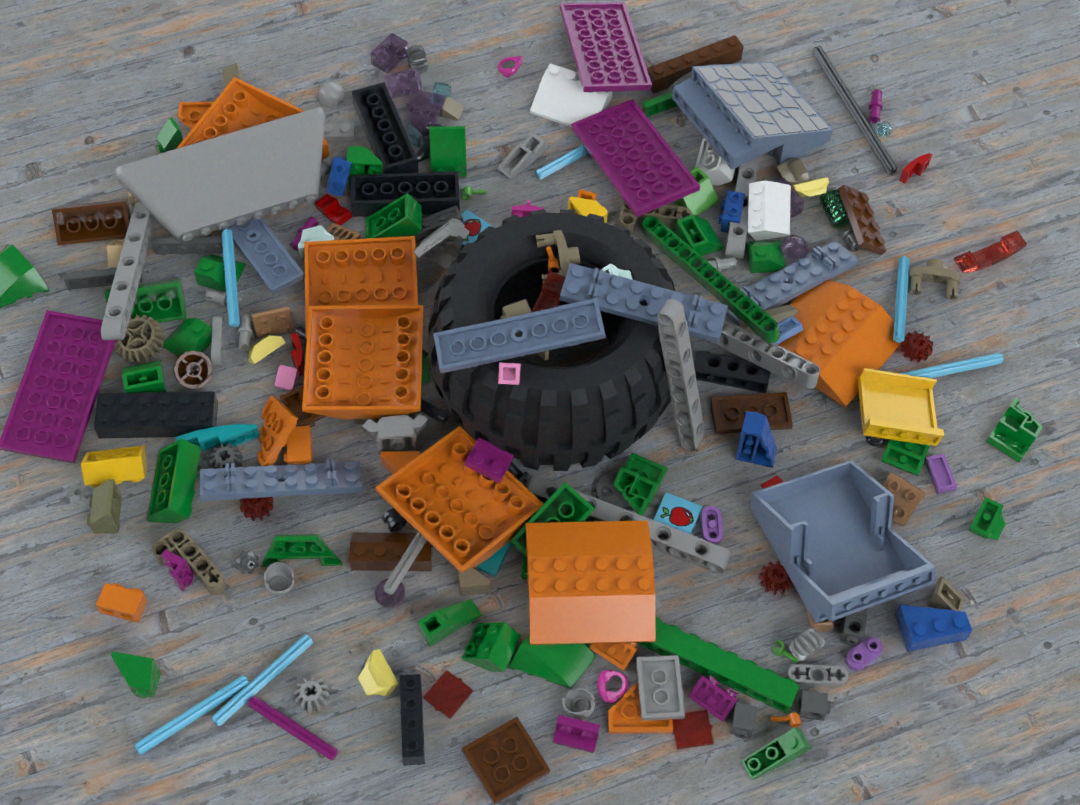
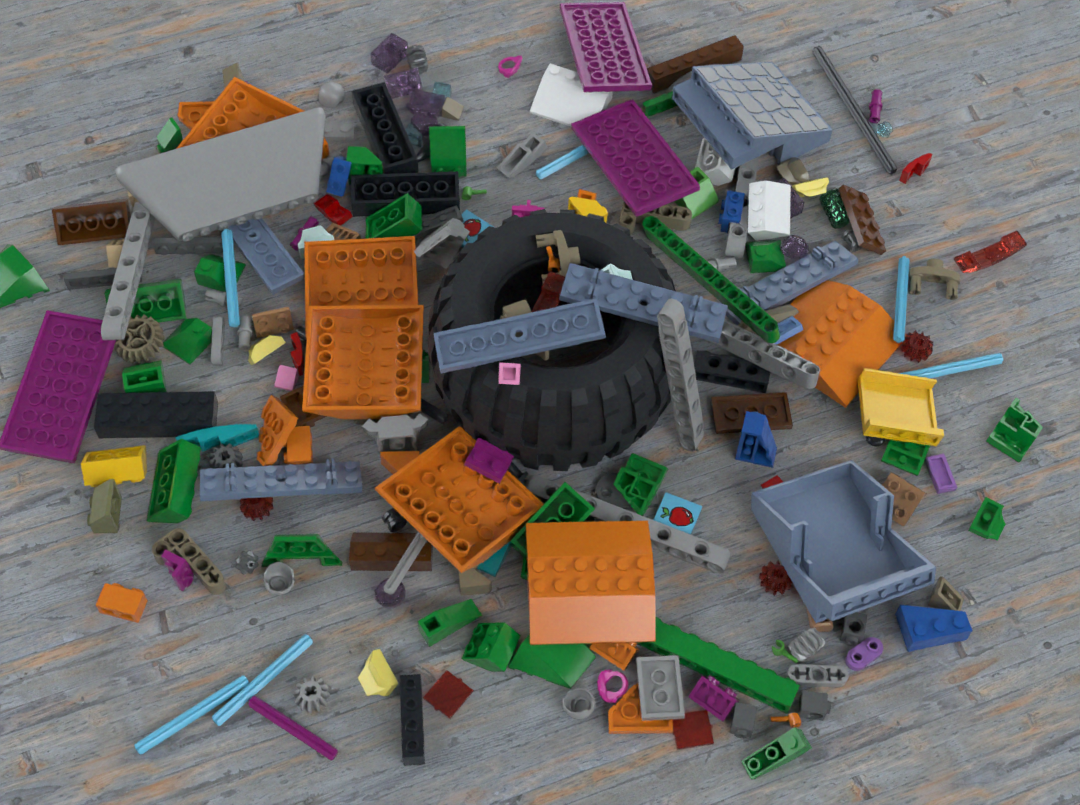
(139, 673): green slope -> none
(192, 369): reddish brown cylinder -> none
(505, 760): reddish brown plate -> none
(576, 733): magenta bracket -> none
(698, 234): green slope -> none
(712, 527): medium lavender plate -> none

